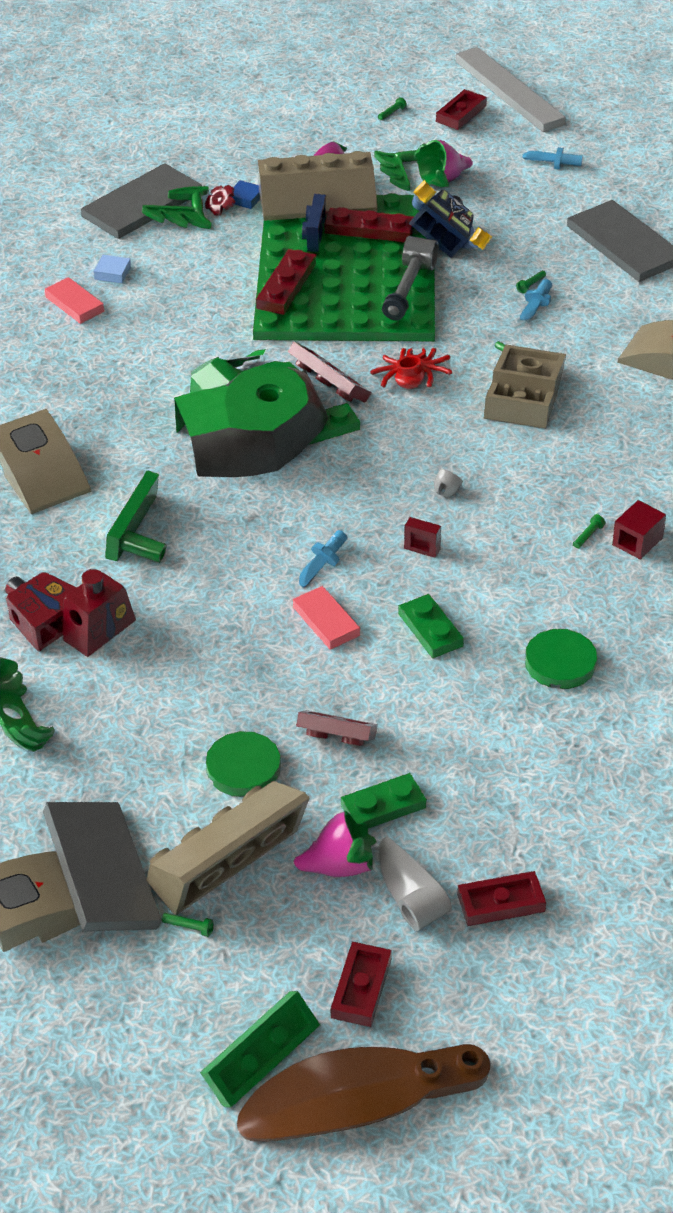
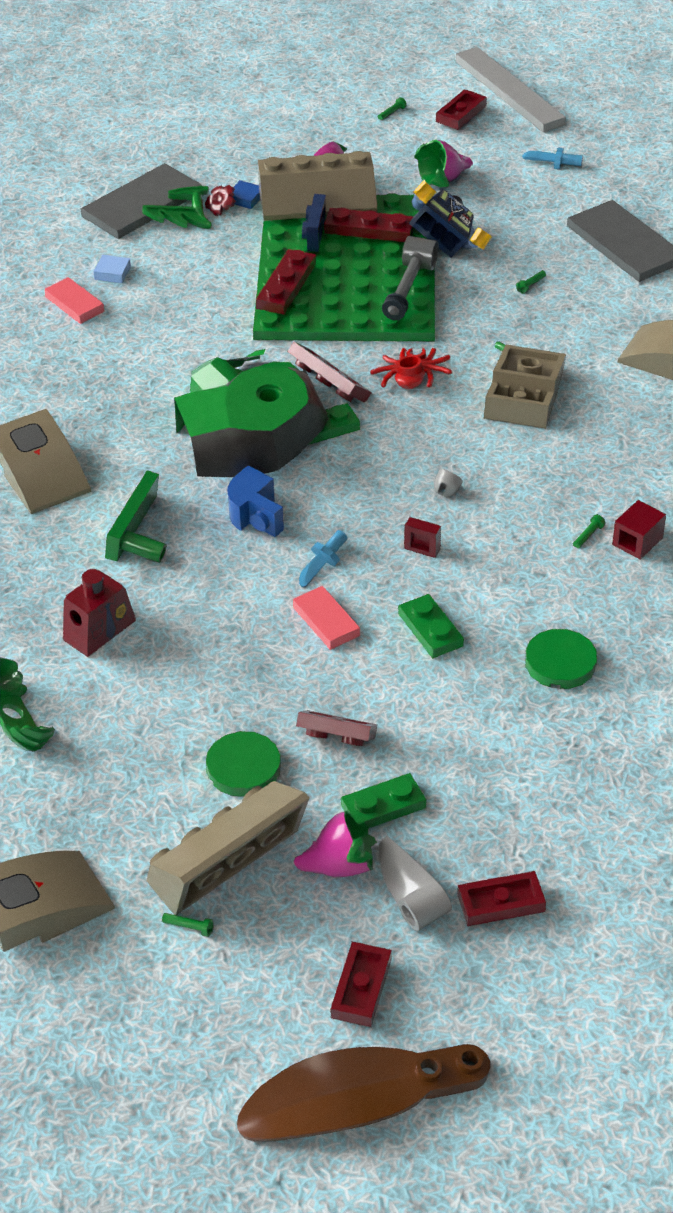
(38, 607): dark red torso -> none
(101, 866): dark grey tile -> none
(253, 502): none -> blue brick
(260, 1049): green plate -> none
(393, 166): green piece -> none
(536, 298): dark azure piece -> none

